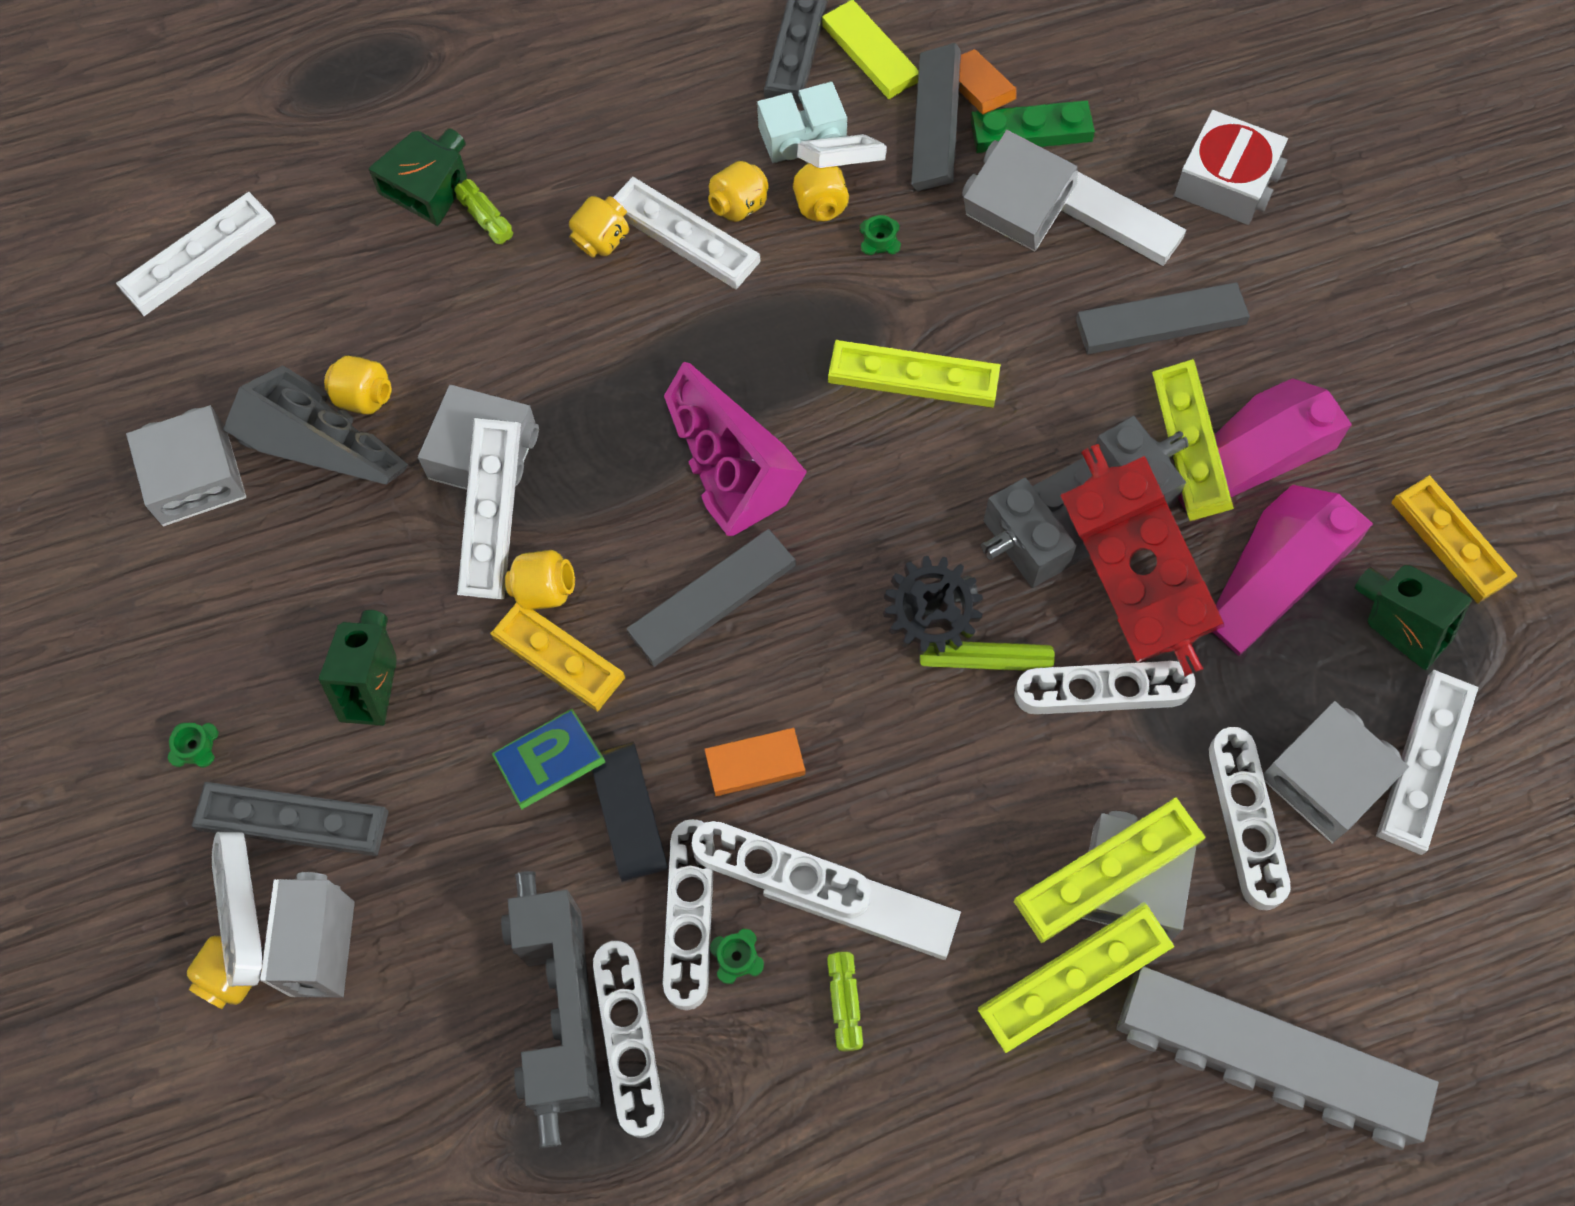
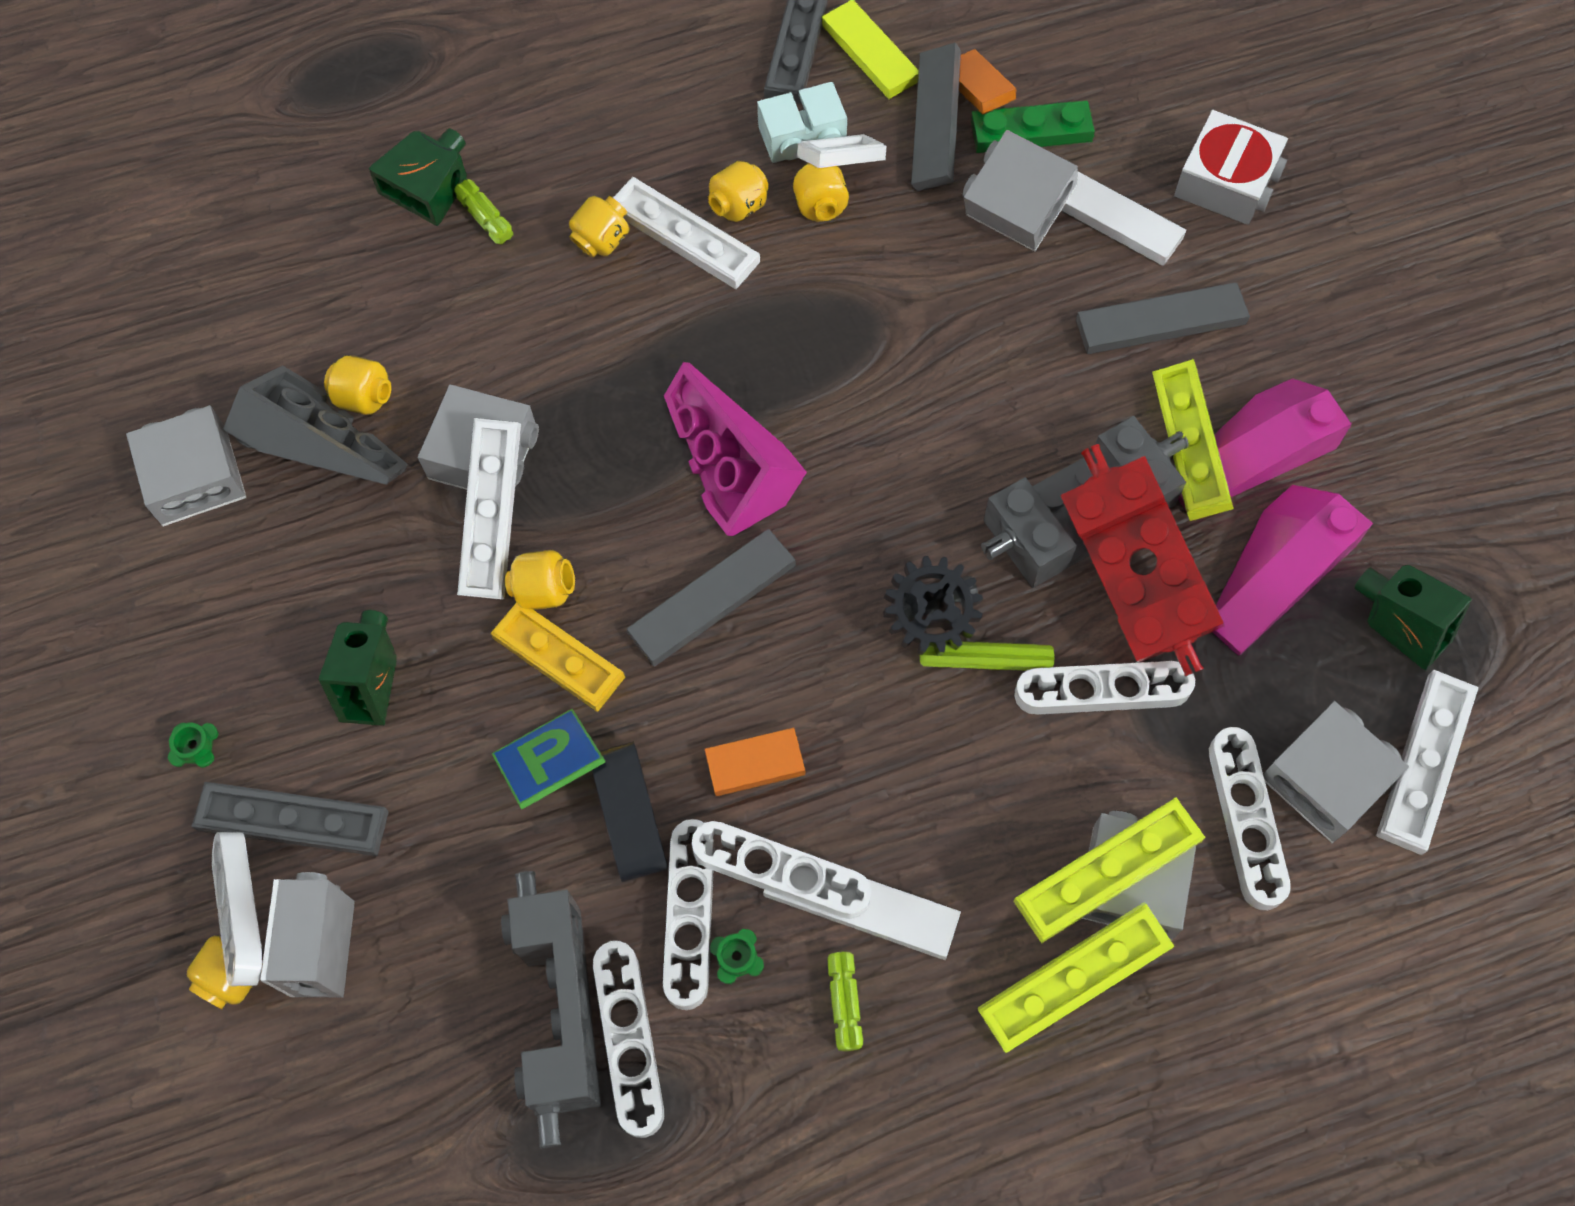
(196, 253): white tile -> none
(880, 226): green plate -> none
(914, 373): neon yellow tile -> none
(1279, 1058): light grey brick -> none
(1454, 539): yellow tile -> none

